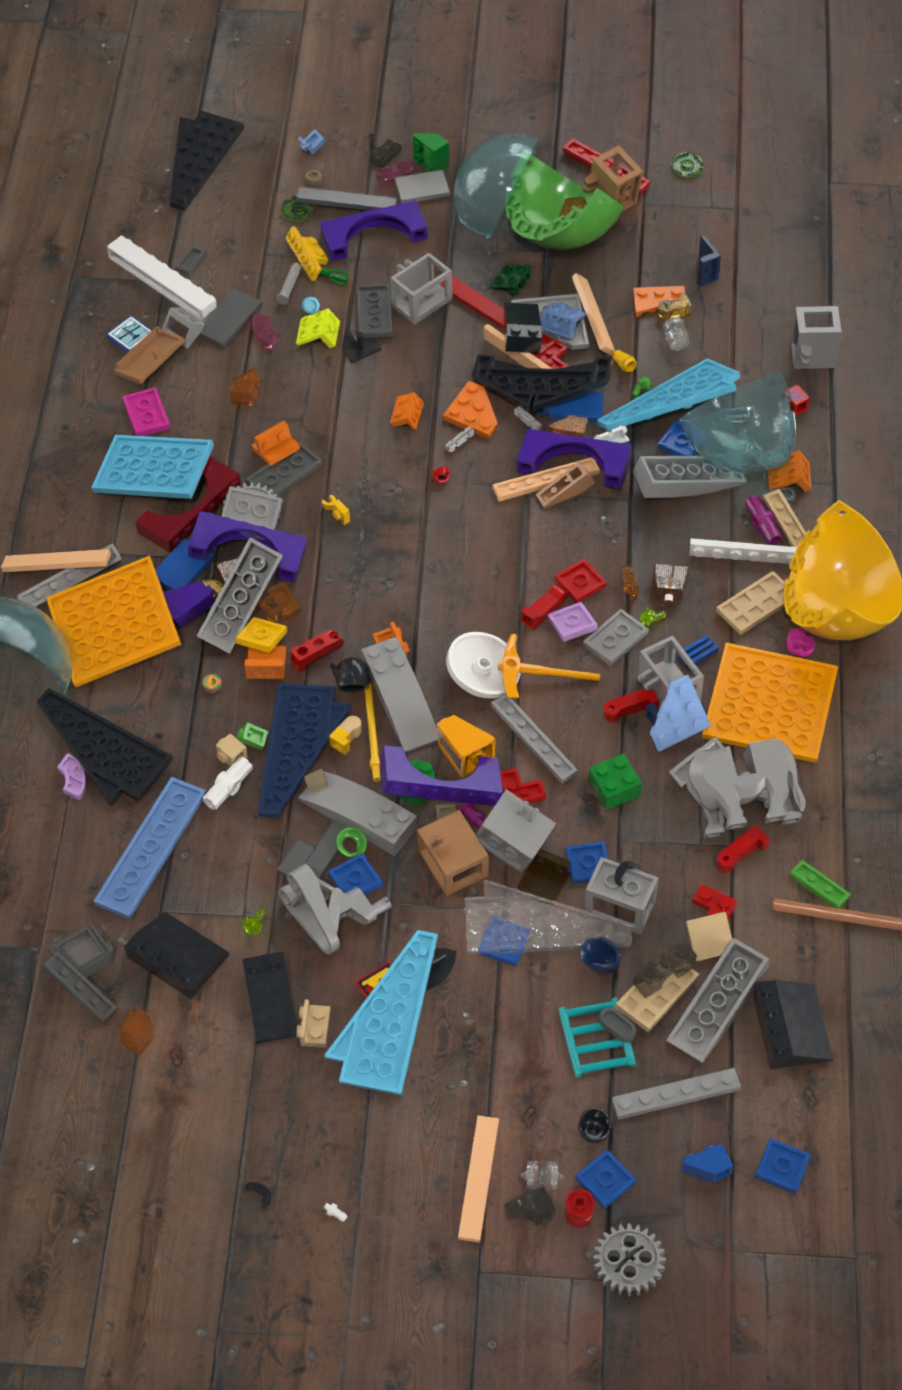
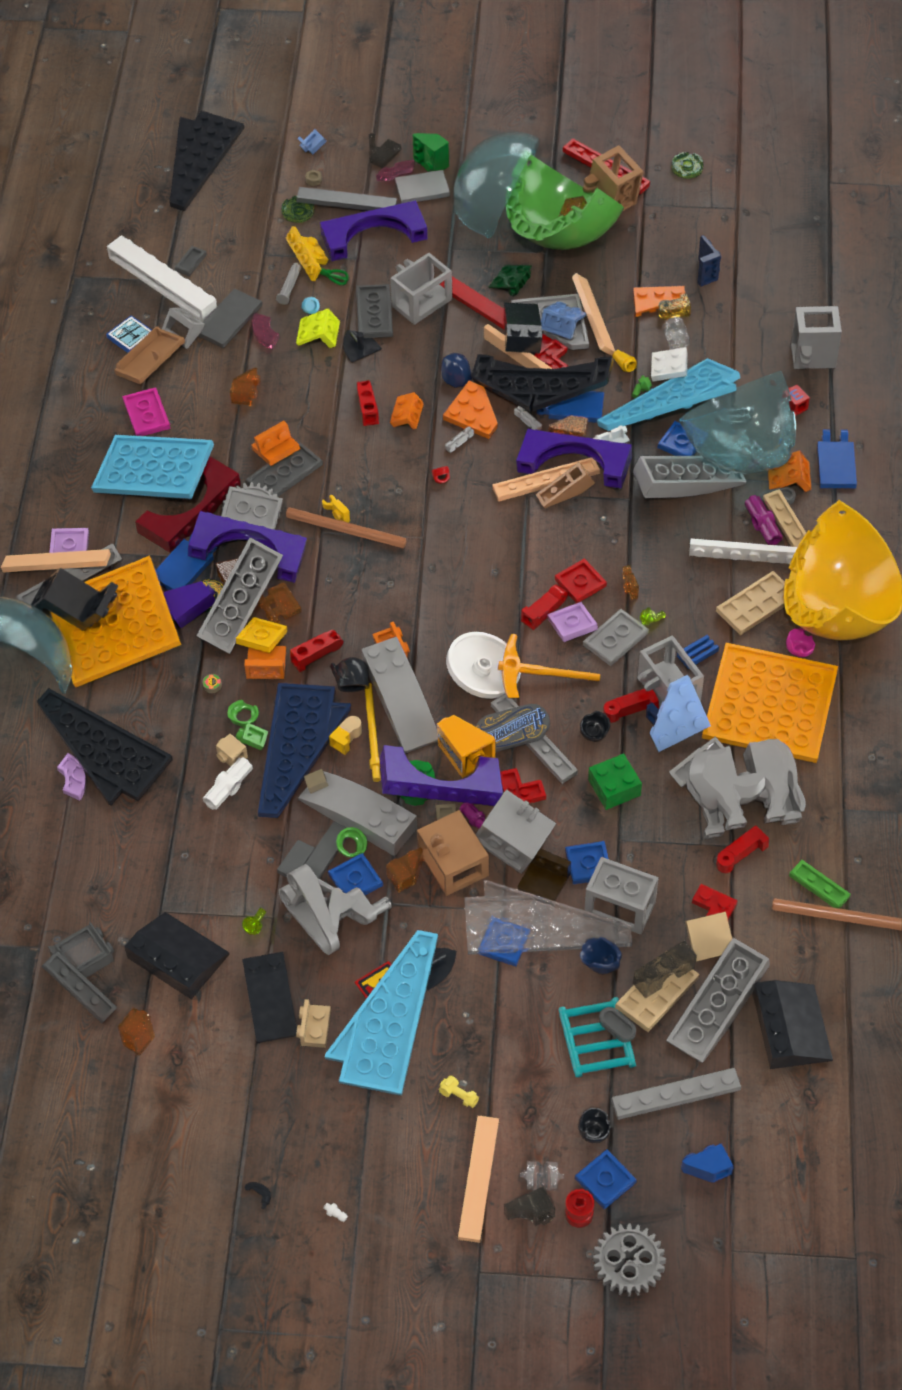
(69, 540): none -> lavender tile
(74, 599): none -> black bracket
(150, 848): medium blue plate -> none
(237, 707): none -> bright green piece
(346, 527): none -> nougat axle
(367, 403): none -> red leg
(405, 870): none -> clear orange slope
(450, 1085): none -> light yellow bar
(456, 370): none -> dark blue hair
(516, 726): none -> dark grey tile
(595, 726): none -> black hair
(621, 870): black piece -> none
(669, 364): none -> white plate
(670, 582): reddish brown torso -> none
(782, 1166): blue tile -> none
(836, 462): none -> blue tile

